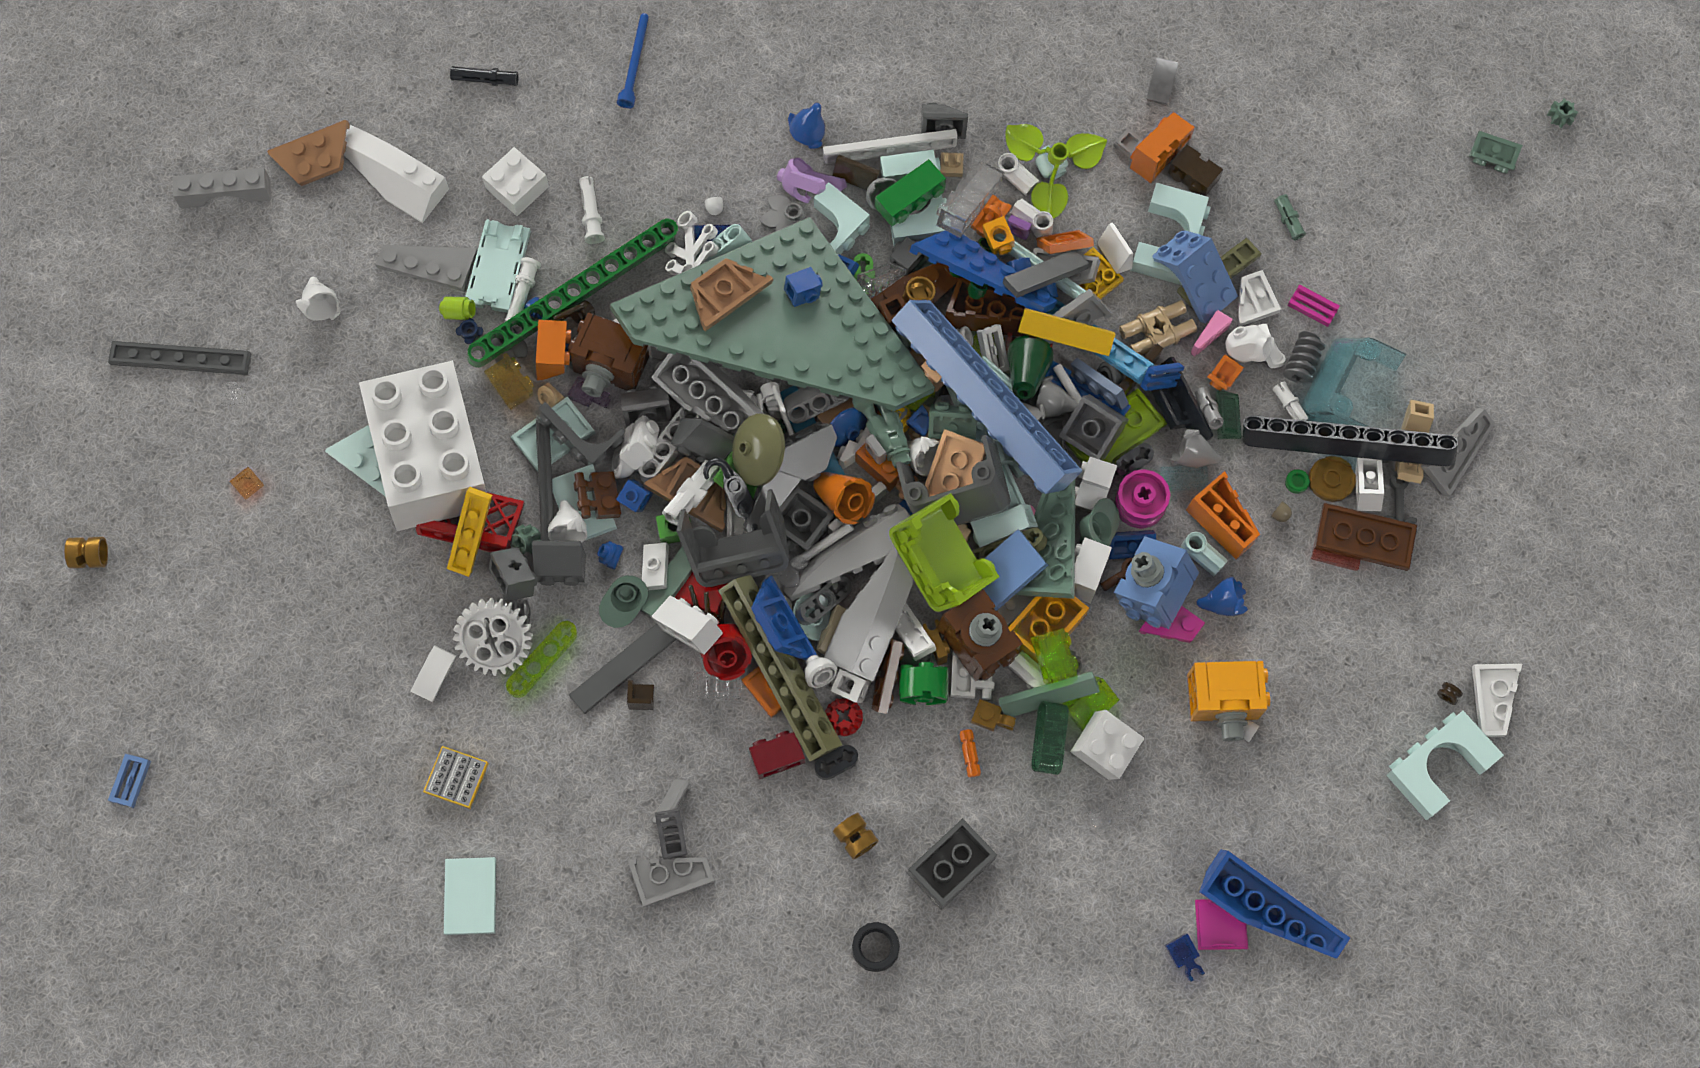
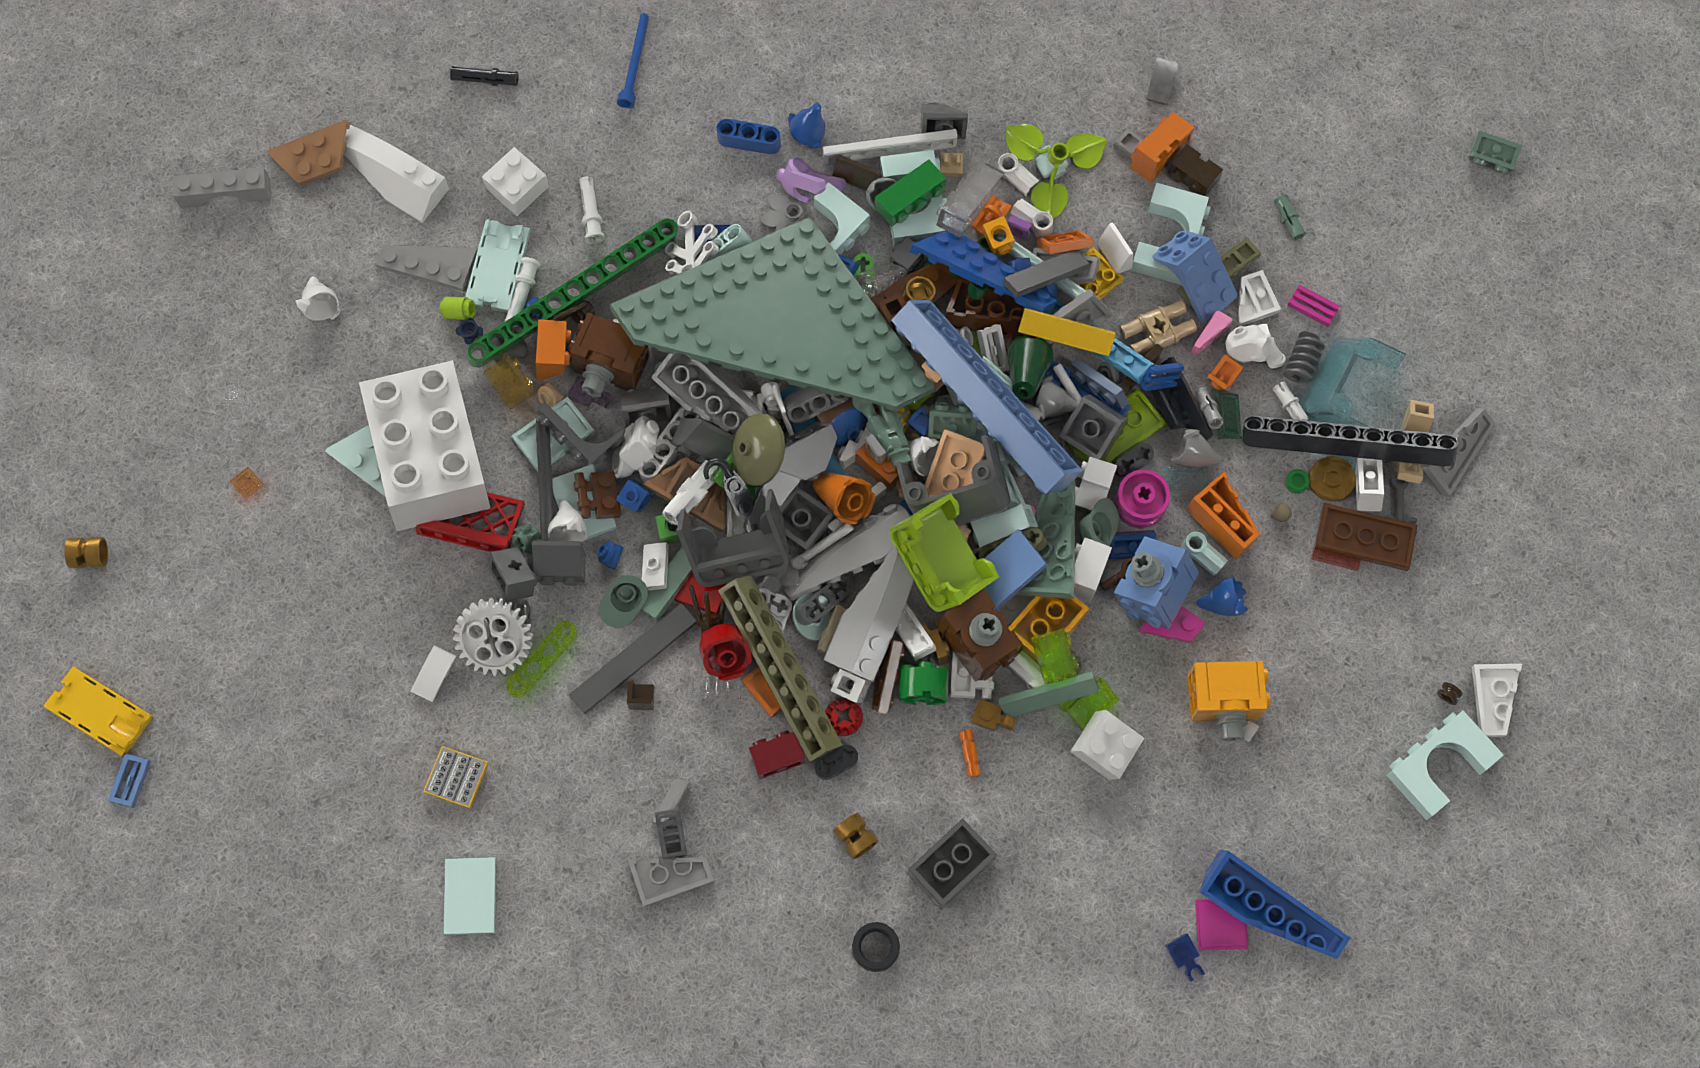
(98, 711): none -> yellow piece
(179, 357): dark grey tile -> none
(469, 531): yellow plate -> none
(687, 624): white brick -> none
(714, 205): white hinge -> none
(725, 290): medium nougat wing -> none
(740, 129): none -> blue beam
(780, 622): blue wing -> none
(803, 286): blue brick -> none
(819, 671): white brick -> none
(1050, 738): clear green beam -> none
(1562, 113): sand green gear -> none

